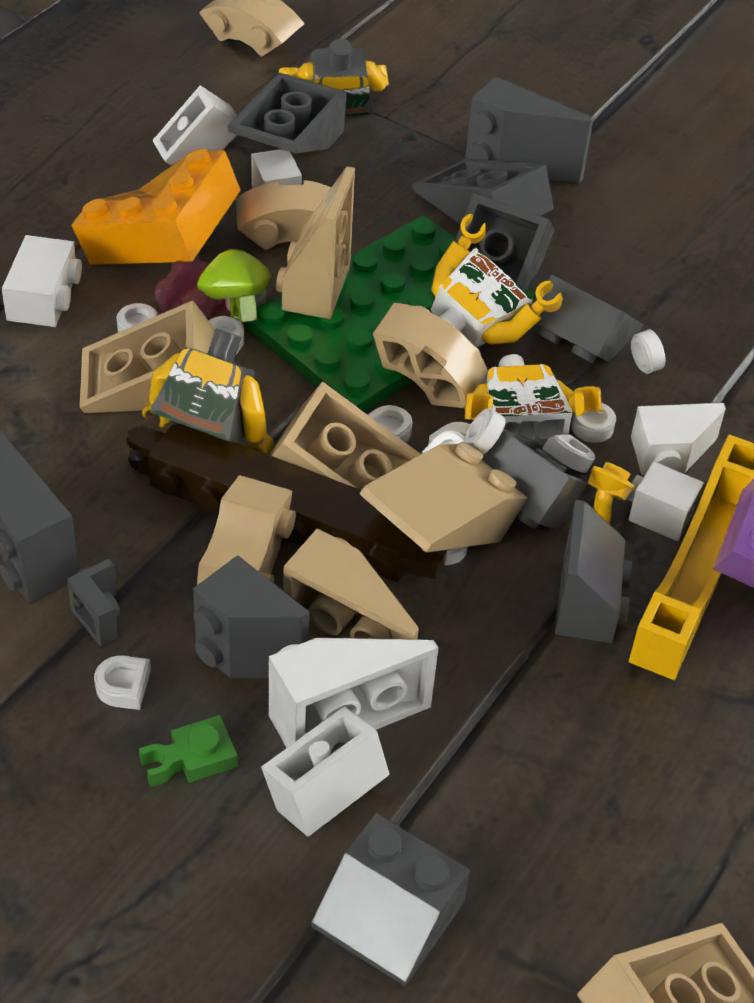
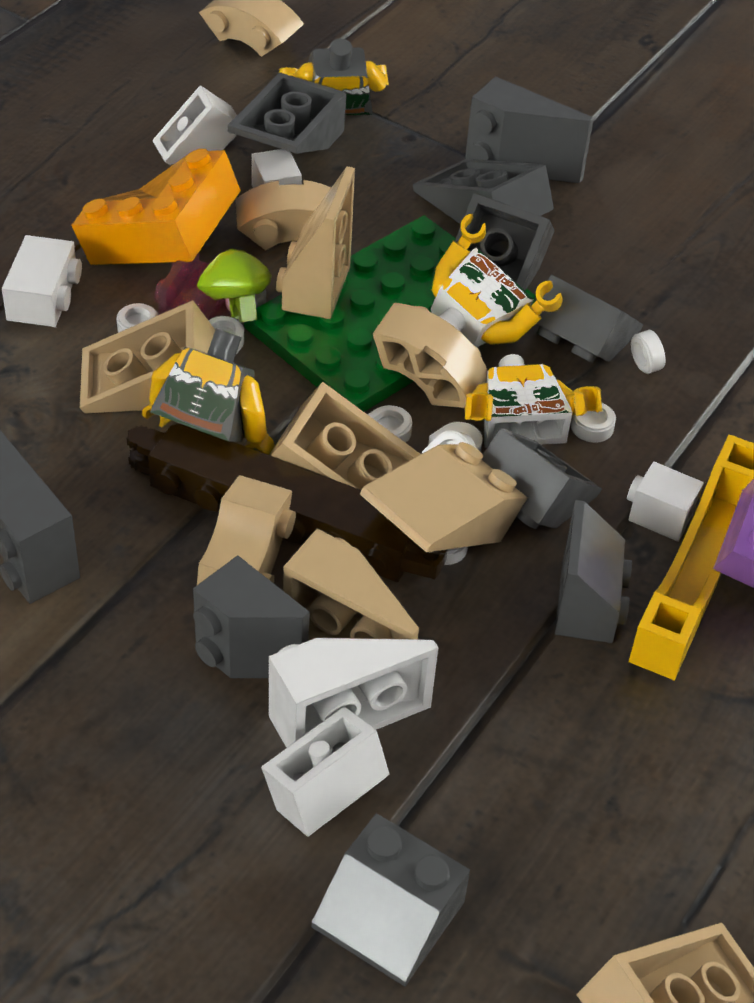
(93, 601): dark grey bracket -> none
(122, 681): white tile -> none
(196, 749): bright green plate -> none
(485, 430): white tile -> none
(570, 452): white tile -> none
(610, 483): yellow plate -> none
(675, 434): white slope -> none

